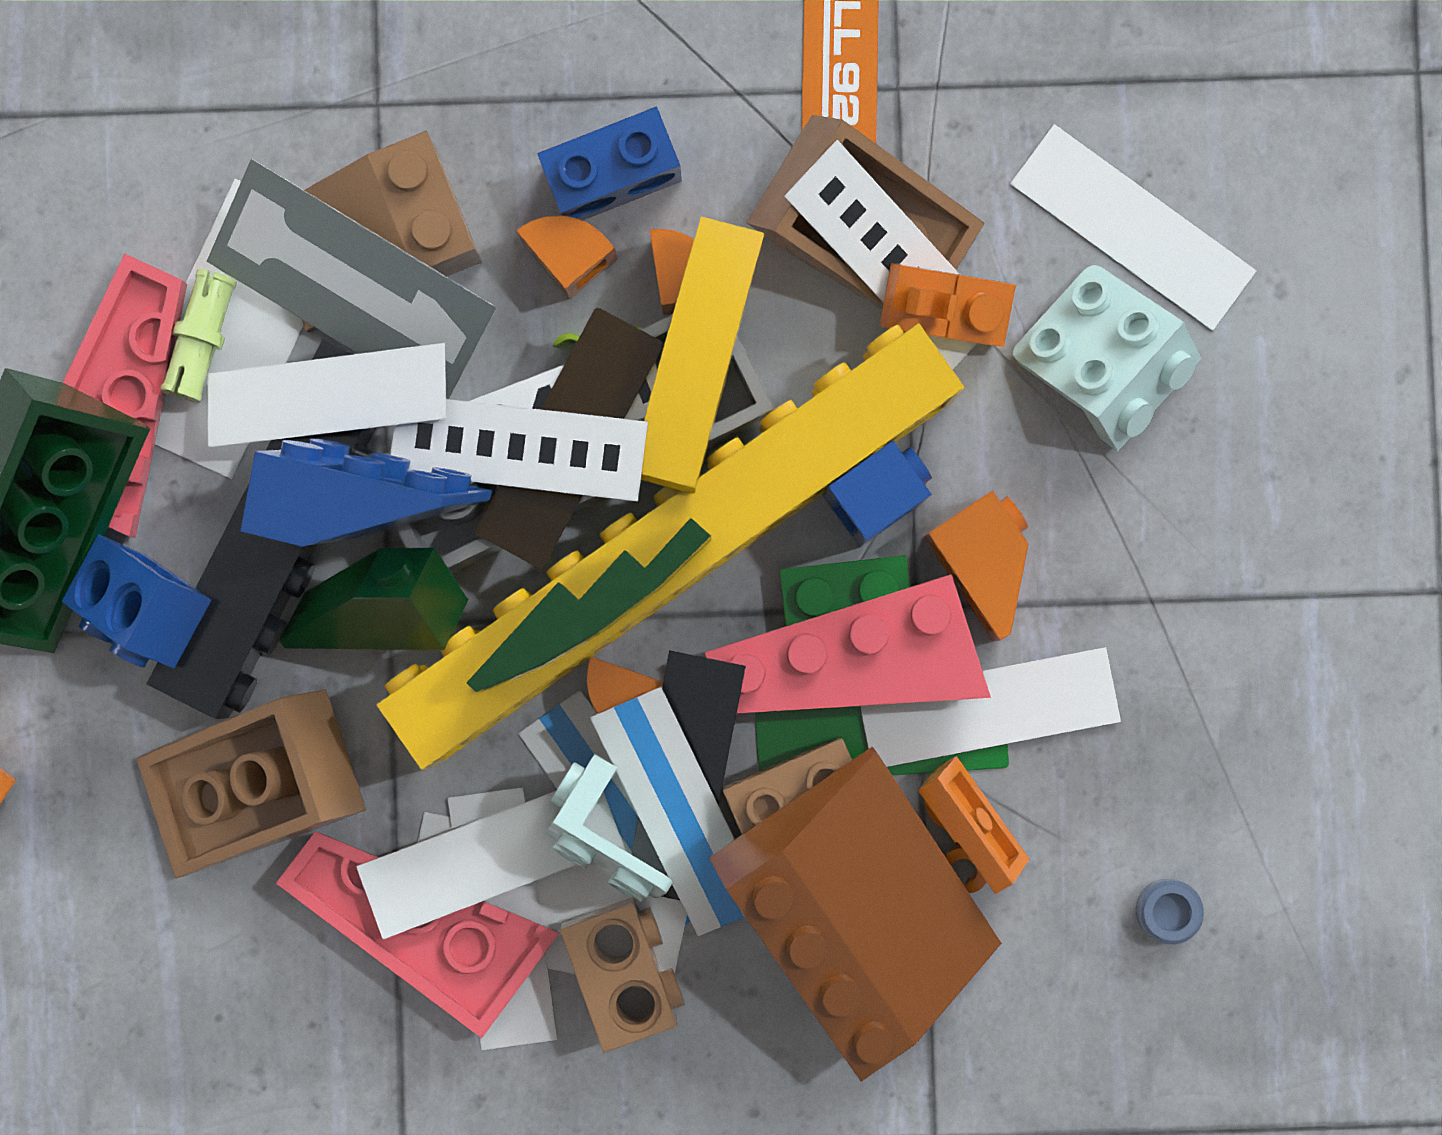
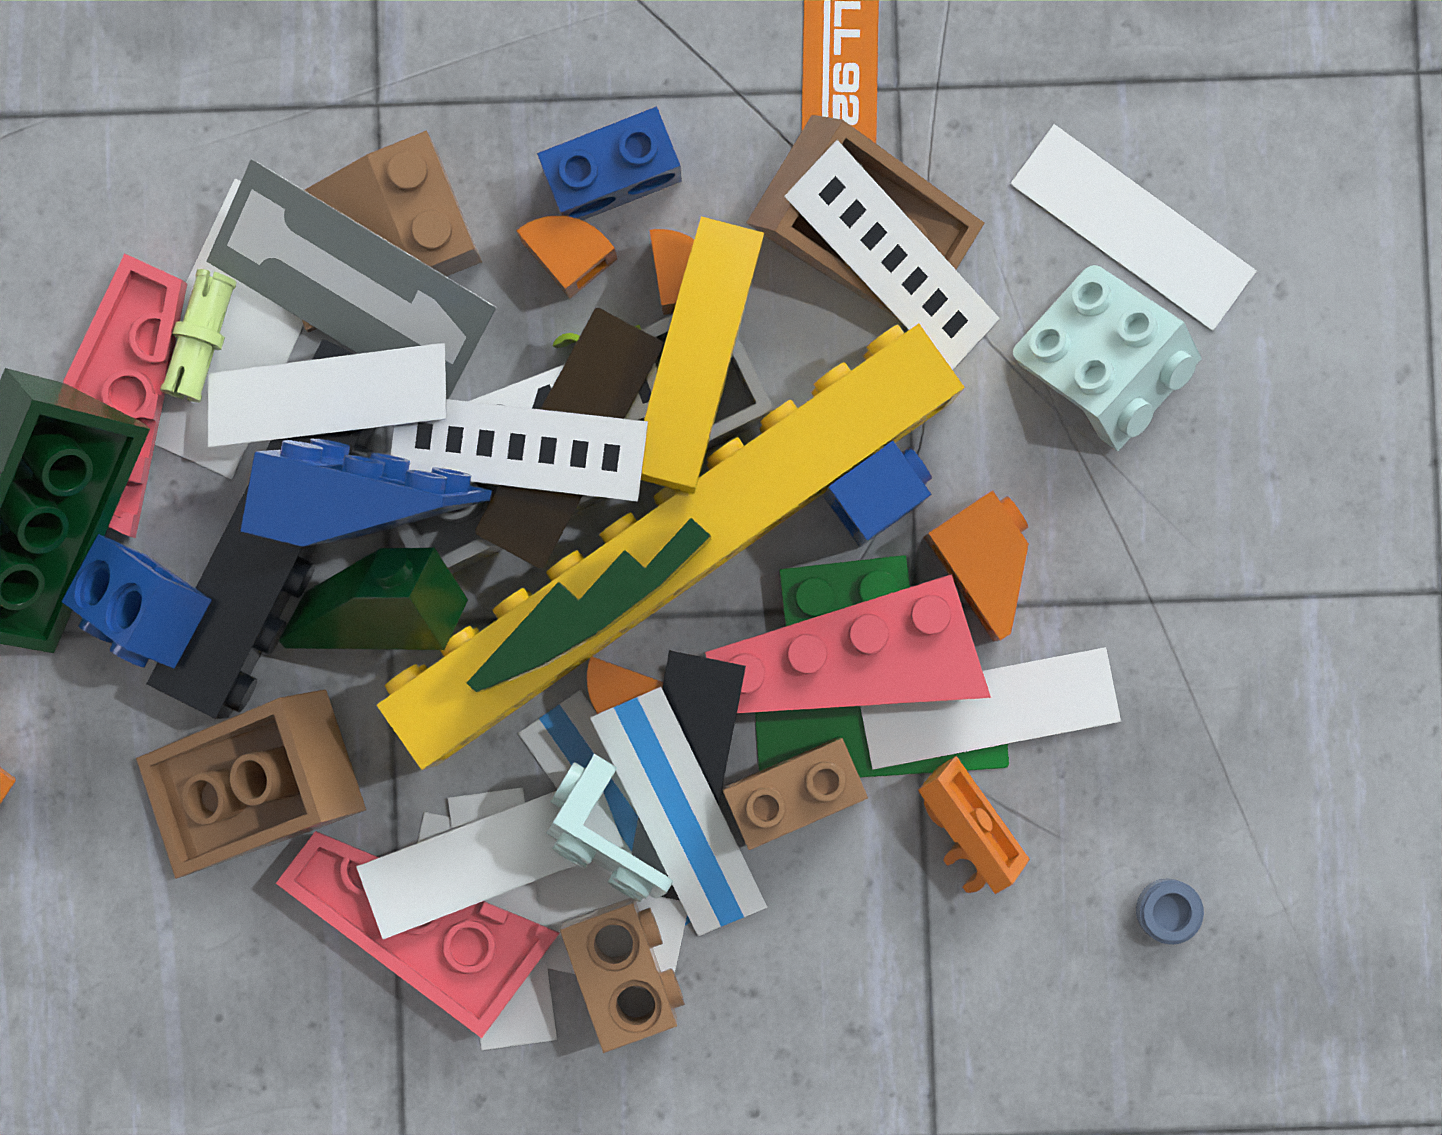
(859, 911): dark orange slope -> none
(948, 304): orange plate -> none

